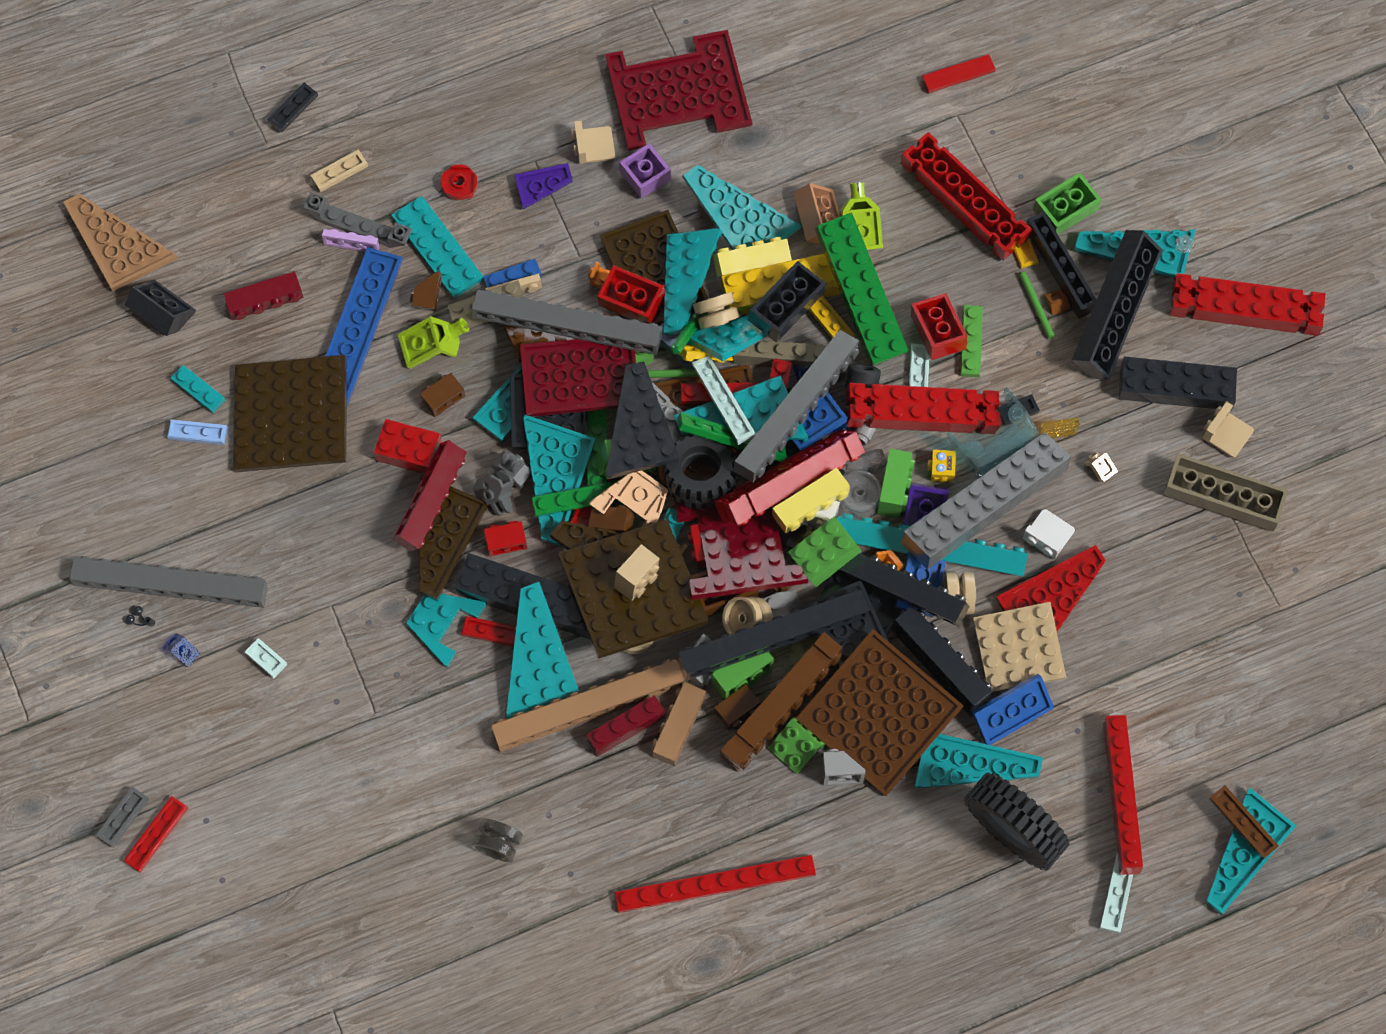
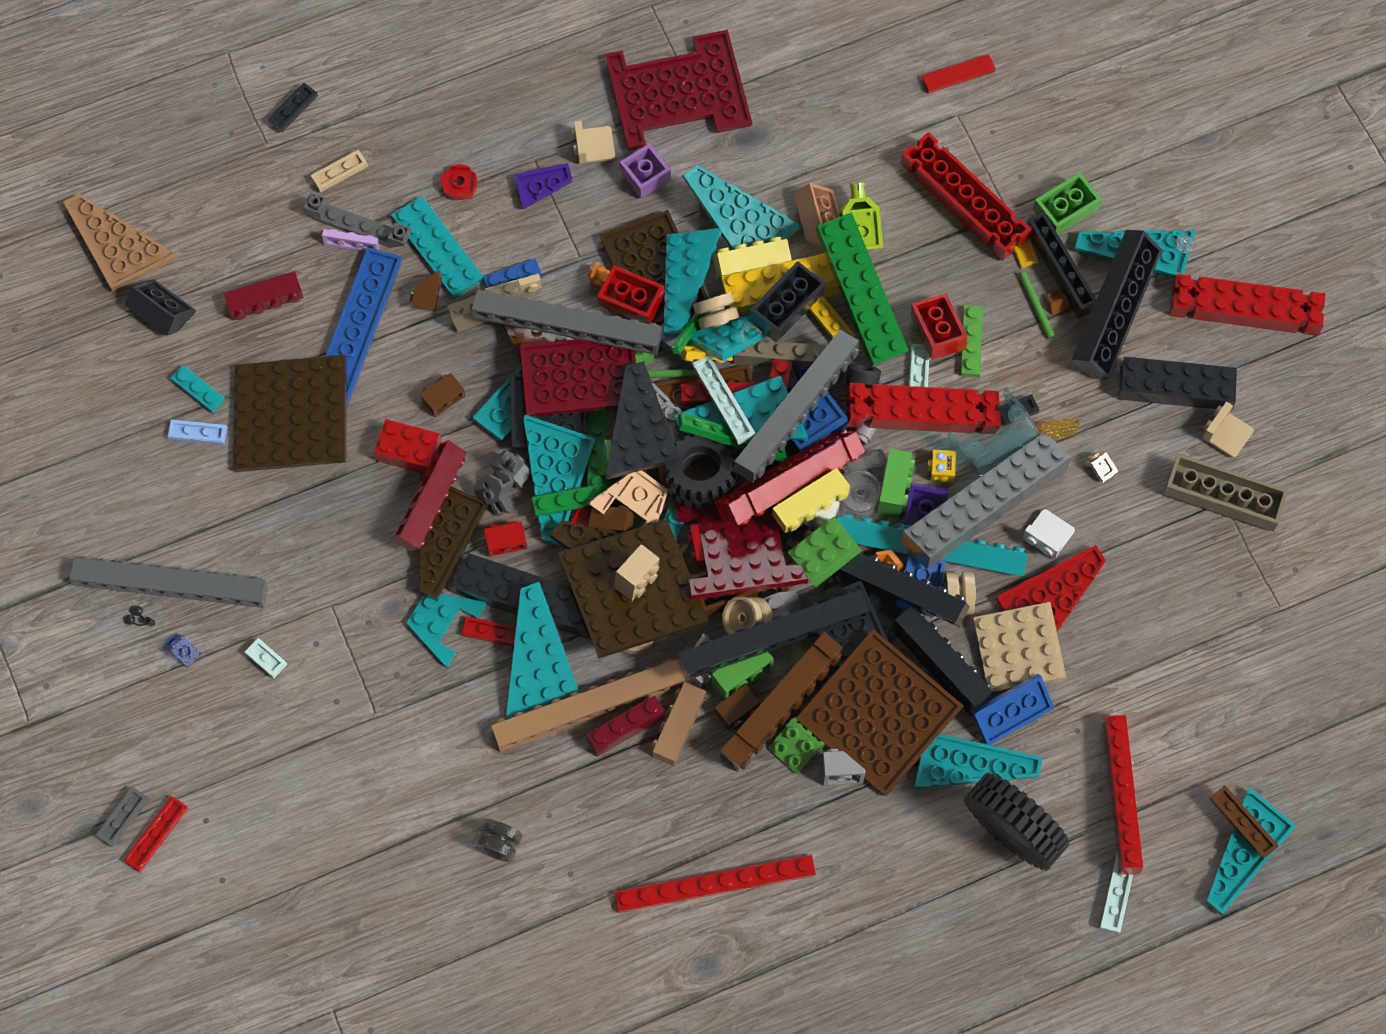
(430, 339): lime plate -> none

